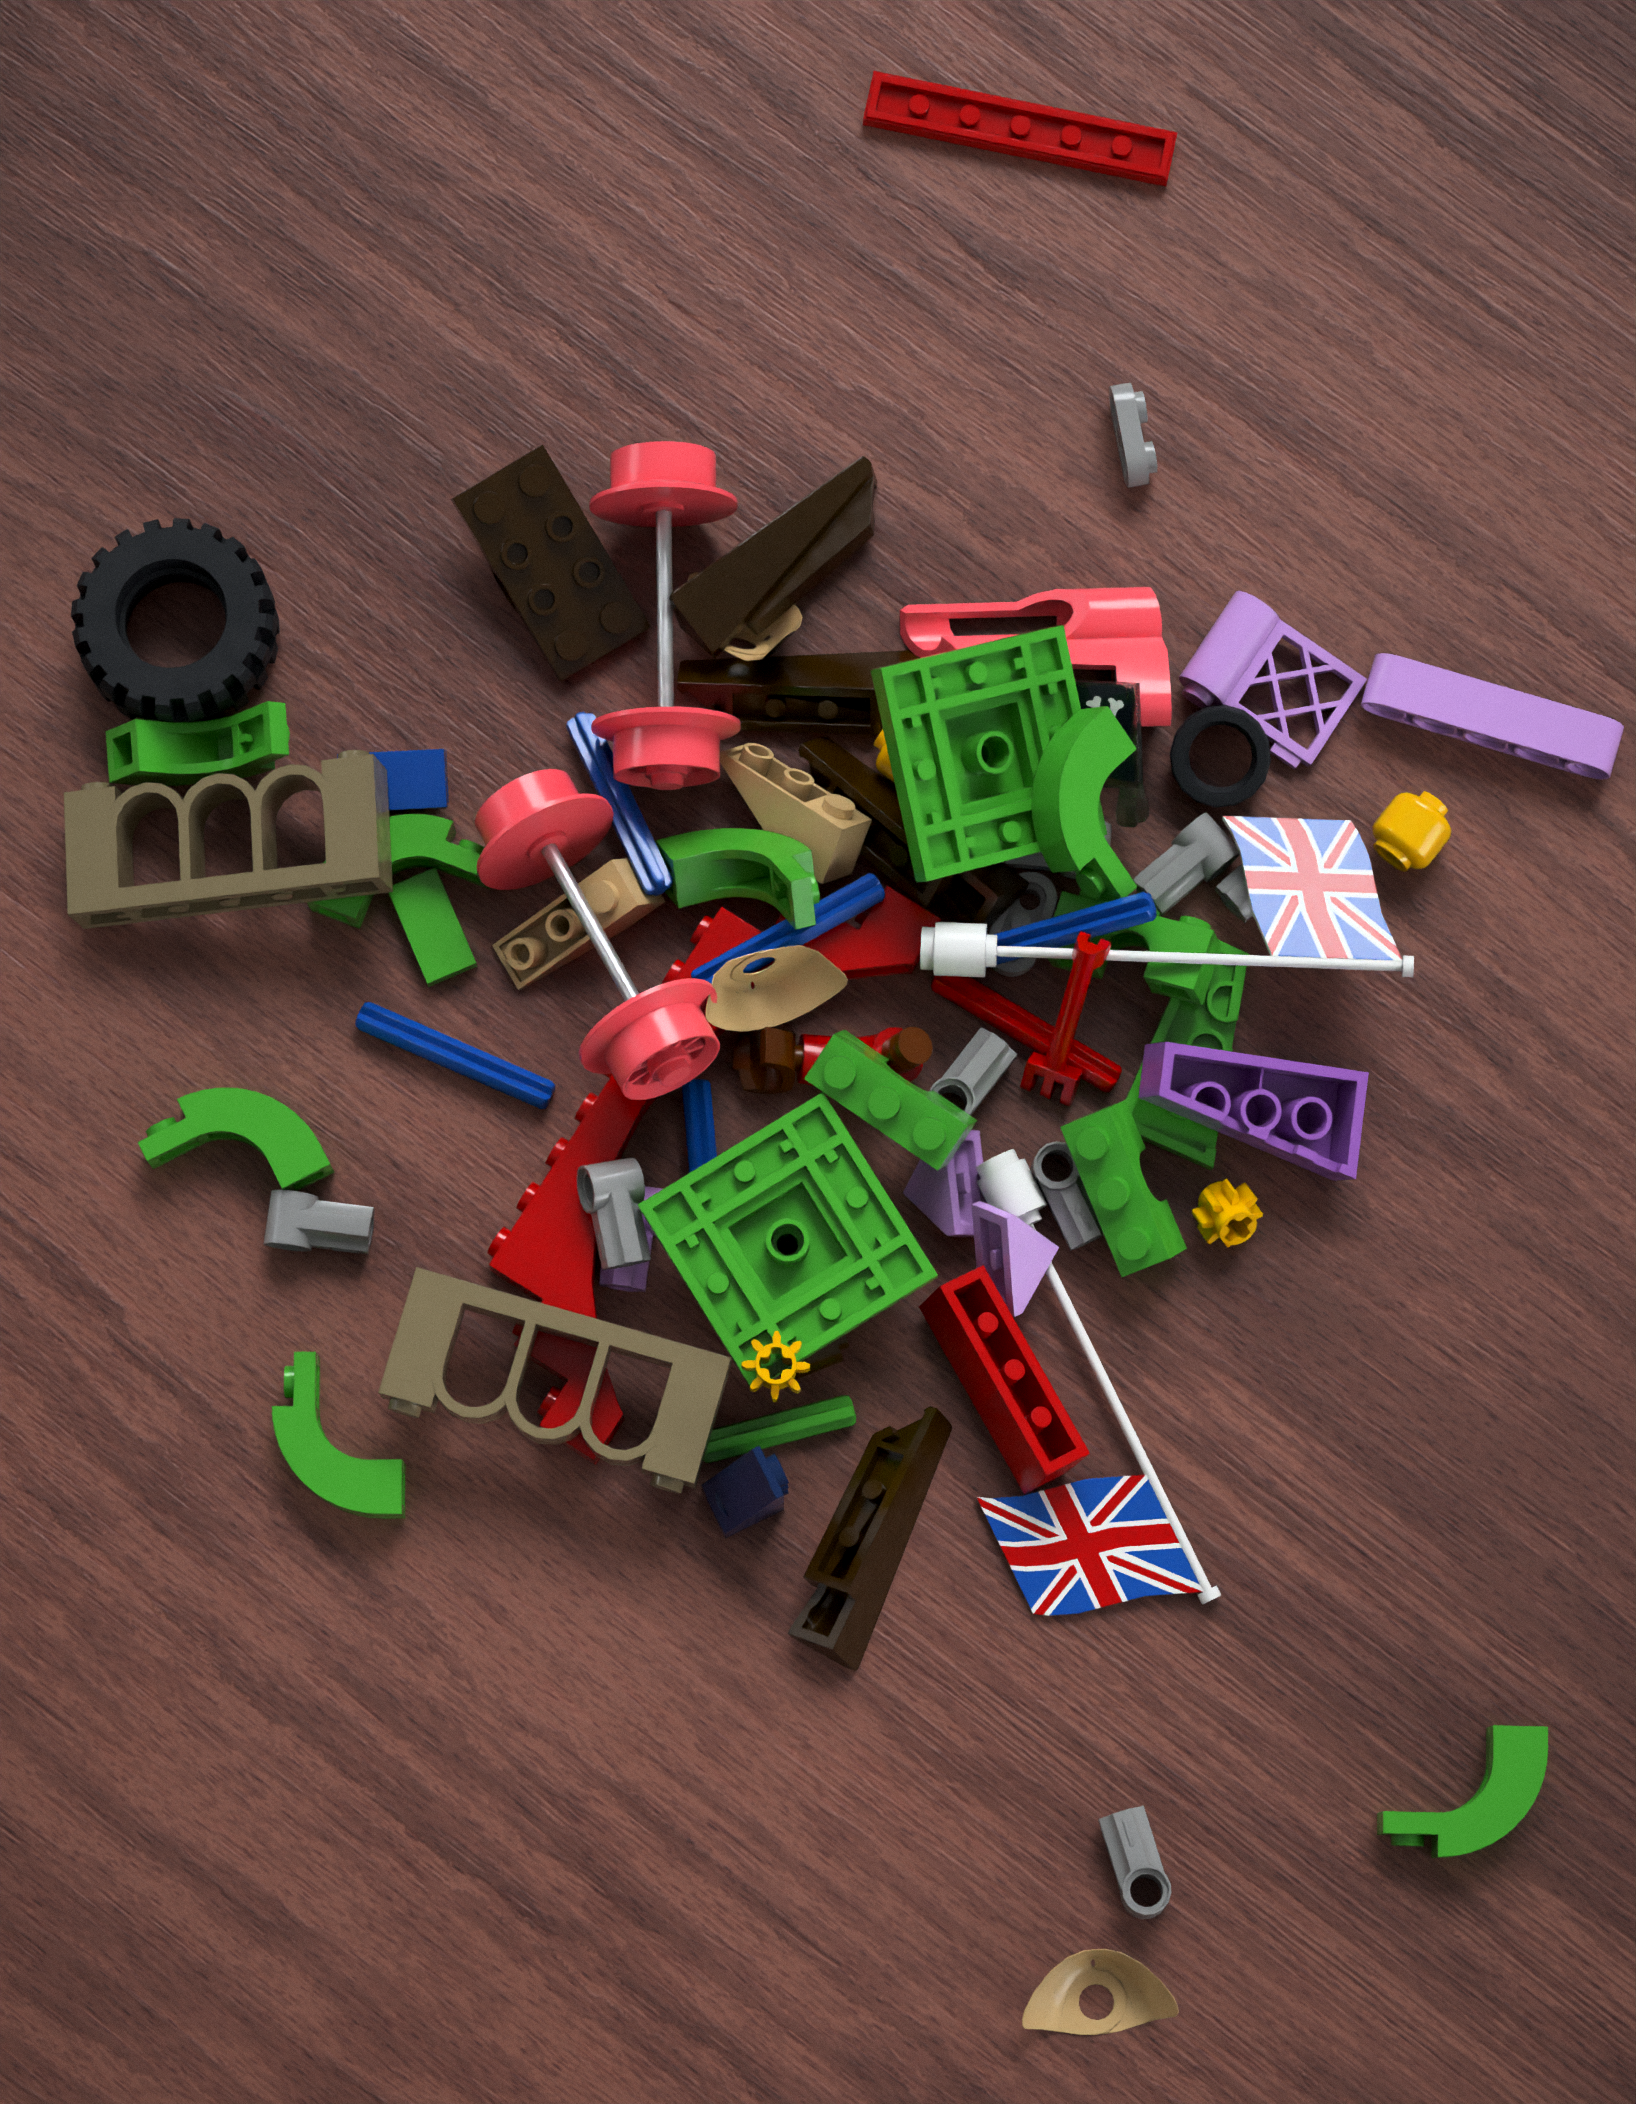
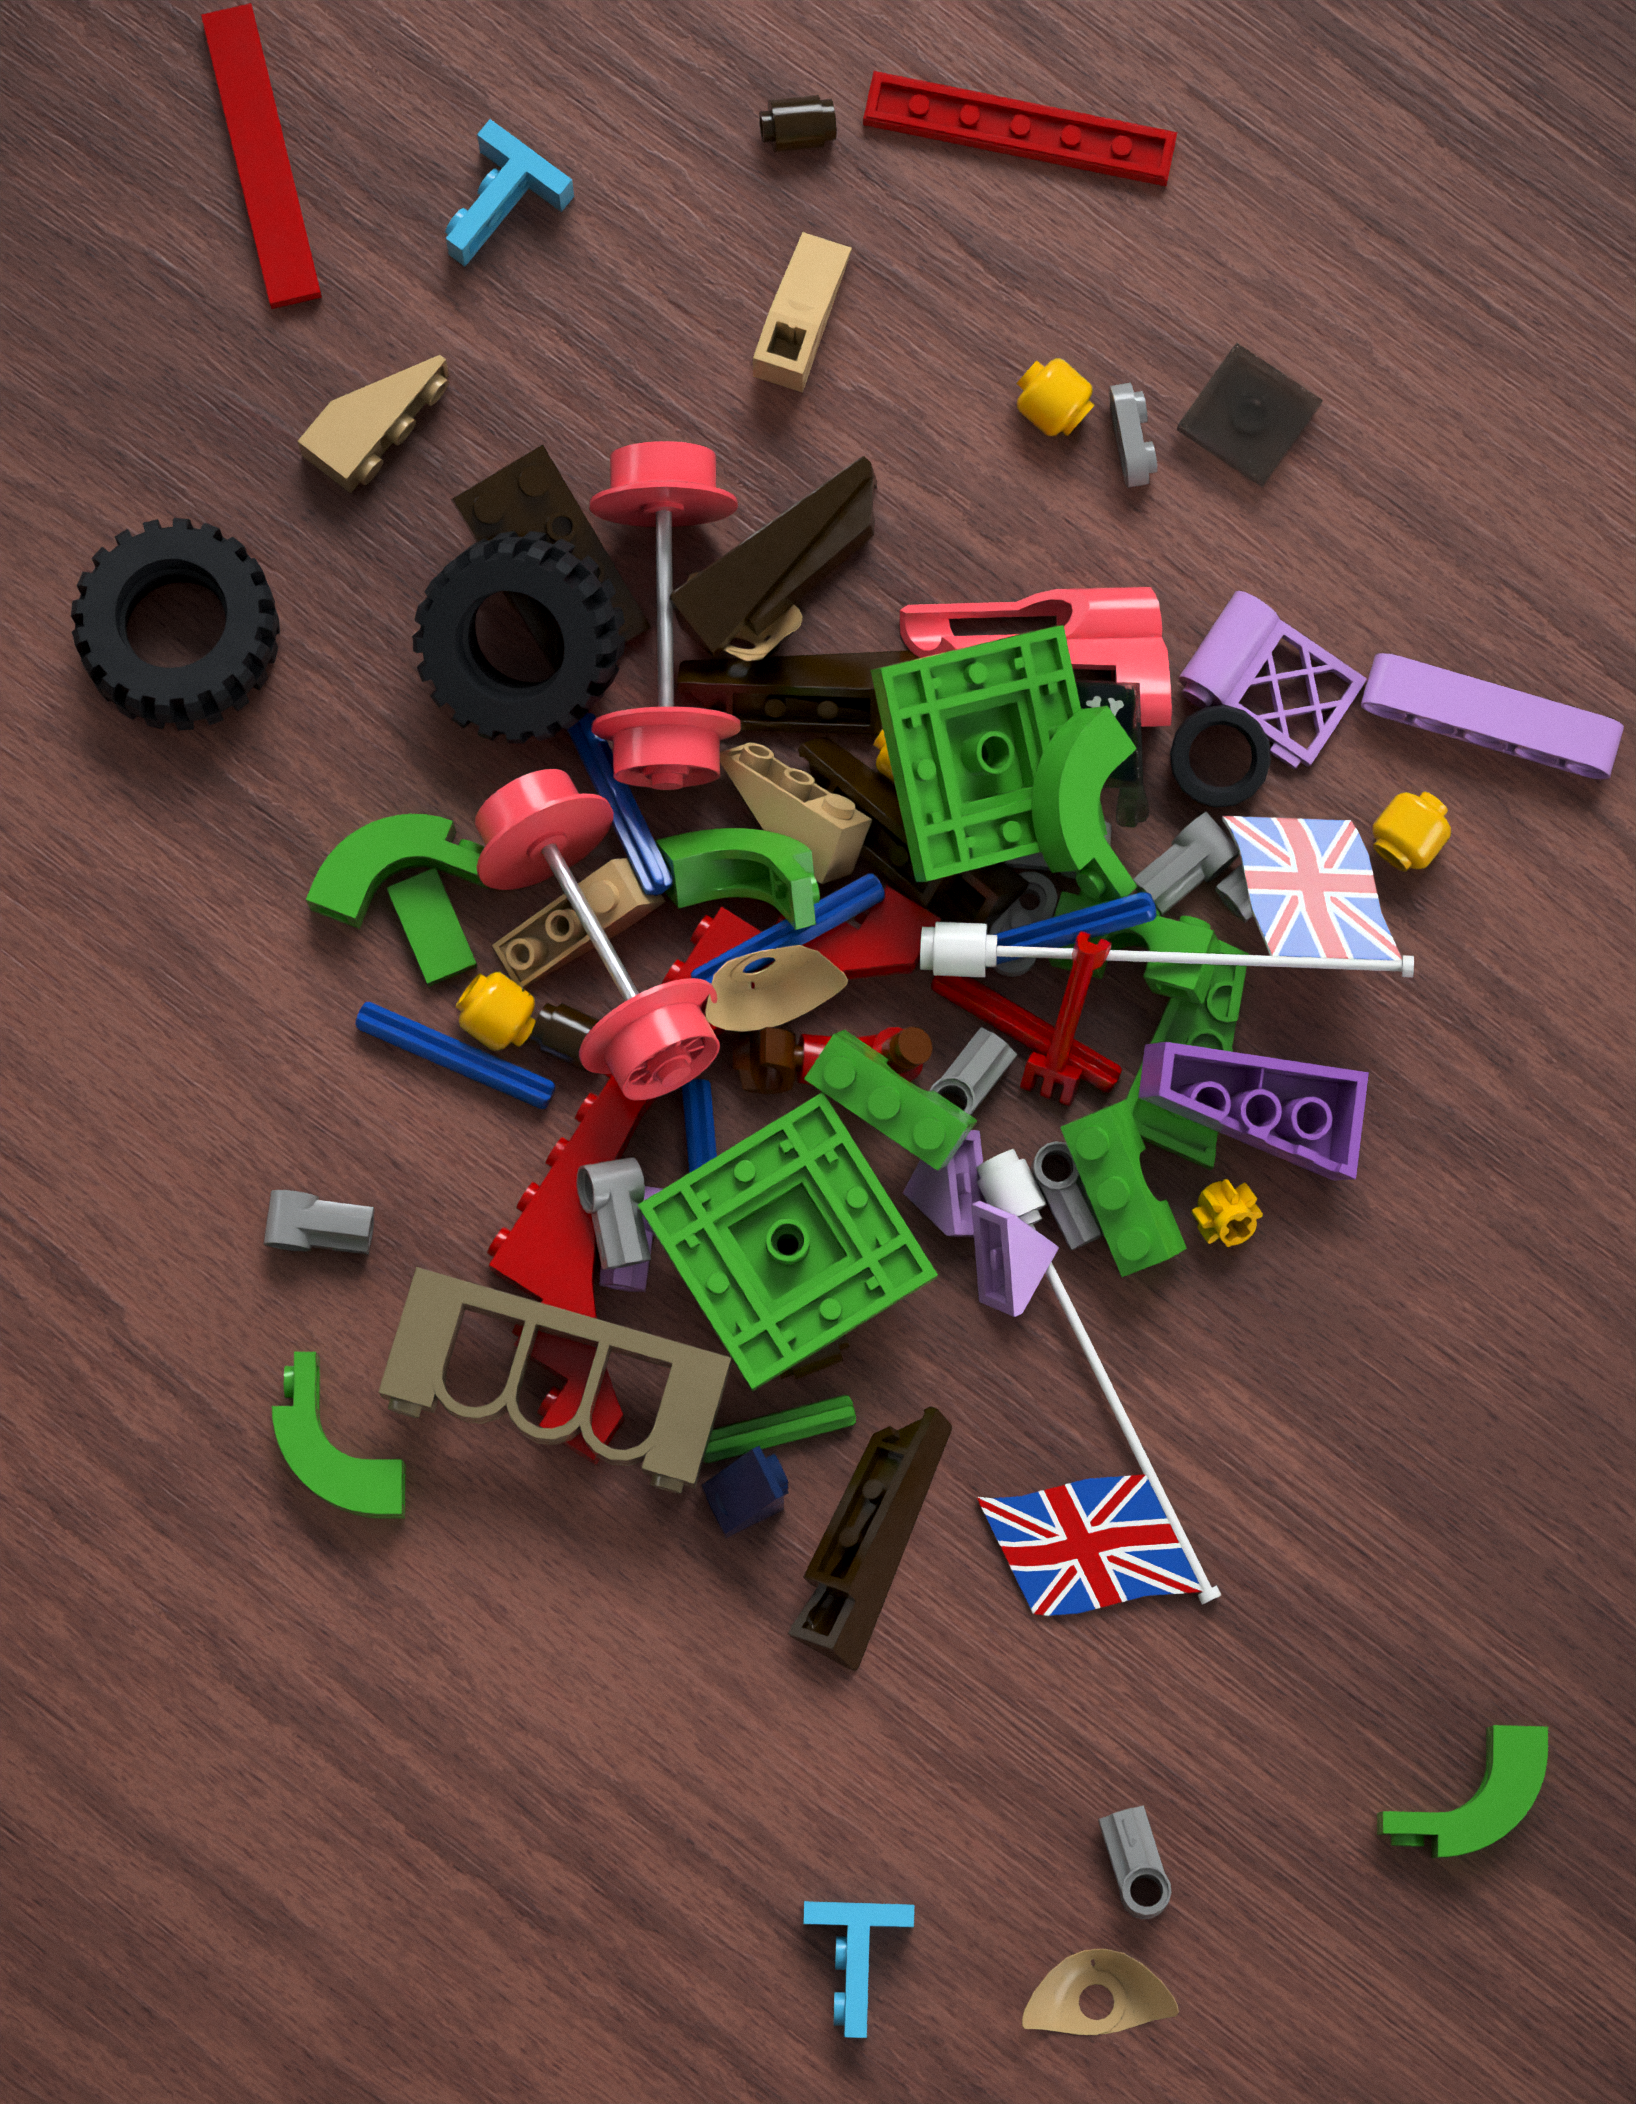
(103, 823): dark tan fence -> none
(194, 750): bright green arch -> none
(247, 1118): bright green arch -> none
(261, 156): none -> red tile
(362, 425): none -> tan slope
(416, 778): blue hinge -> none
(469, 680): none -> black tyre
(496, 1011): none -> yellow head
(502, 189): none -> medium azure bracket
(561, 1032): none -> dark brown brick
(787, 1375): yellow gear -> none
(798, 123): none -> dark brown brick
(800, 312): none -> tan slope
(853, 1952): none -> medium azure bracket
(1003, 1379): red brick -> none
(1054, 397): none -> yellow head
(1249, 415): none -> clear smoke plate

